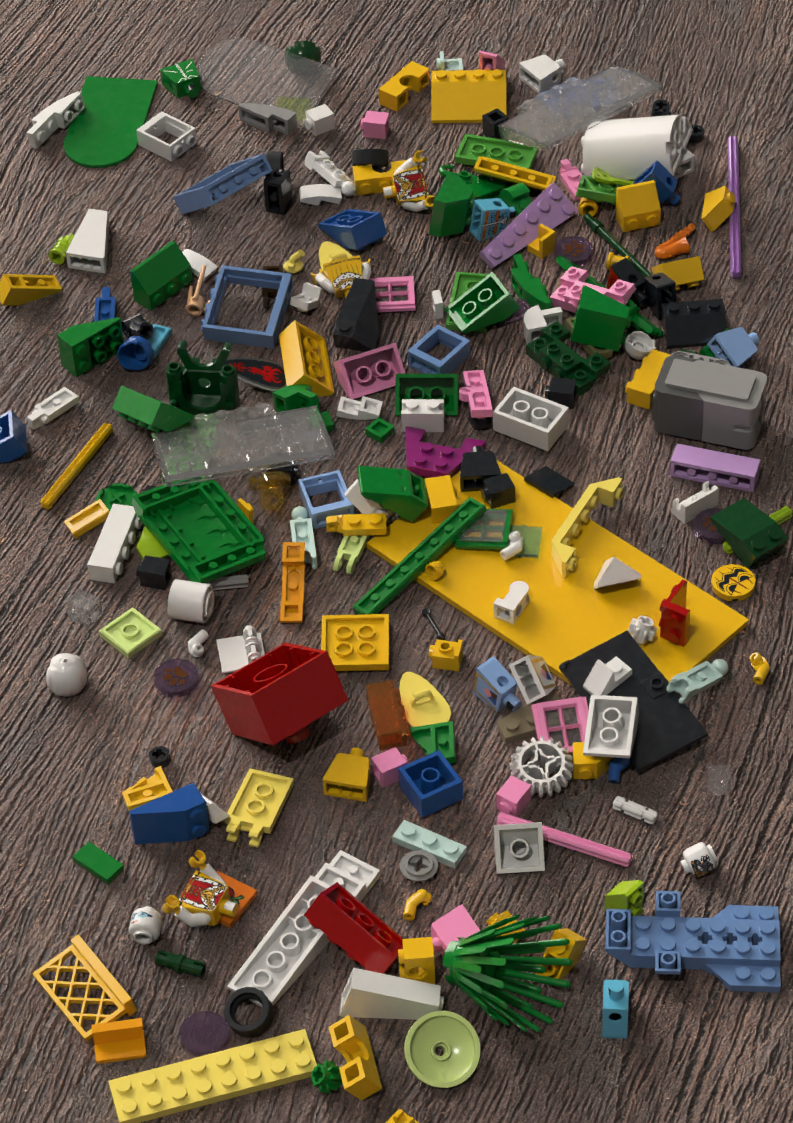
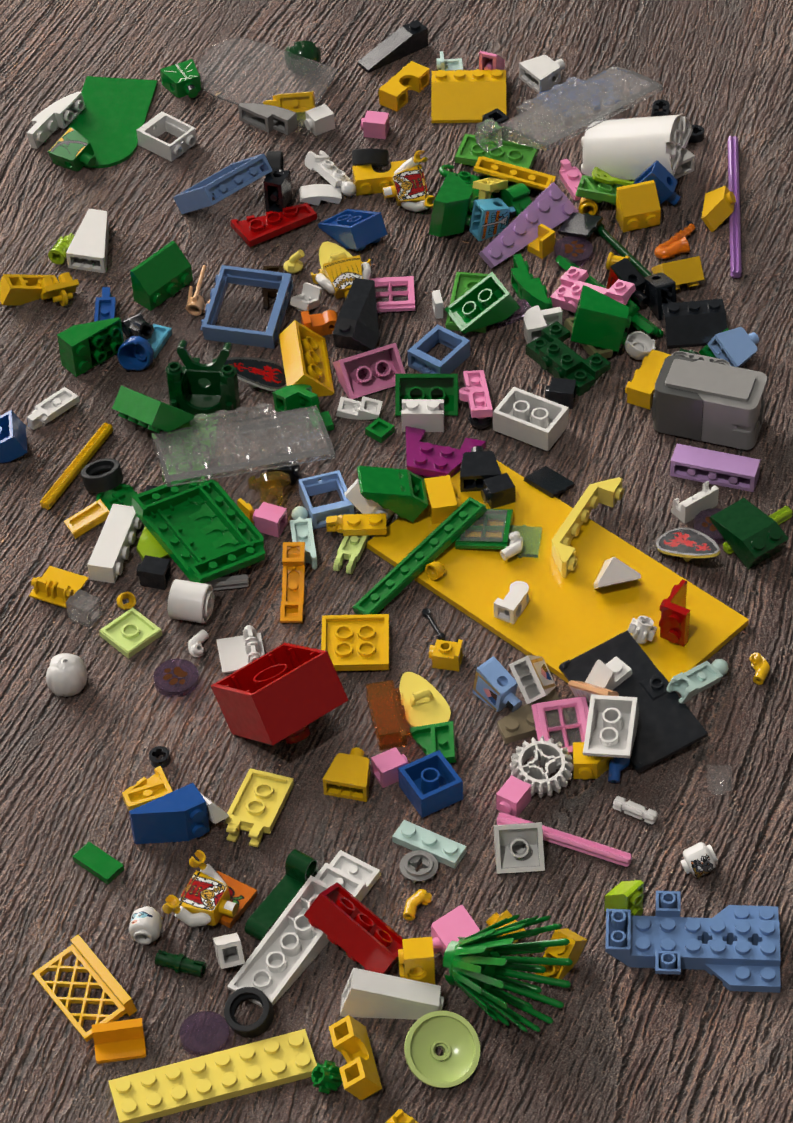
(56, 586): none -> yellow hinge
(61, 291): none -> yellow hips
(72, 151): none -> green torso
(102, 475): none -> black tyre
(132, 600): none -> yellow hinge
(197, 261): white slope -> none
(228, 950): none -> white brick
(265, 227): none -> red wing
(270, 519): none -> bright pink brick
(293, 101): none -> yellow hinge
(298, 870): none -> dark green beam
(320, 322): none -> orange leg
(397, 45): none -> black wedge
(488, 135): none -> clear brick
(489, 185): none -> light yellow hinge
(580, 225): none -> black piece
(583, 689): none -> light nougat slope
(615, 1001): medium azure torso -> none
(687, 544): none -> shield
(733, 582): yellow tile -> none

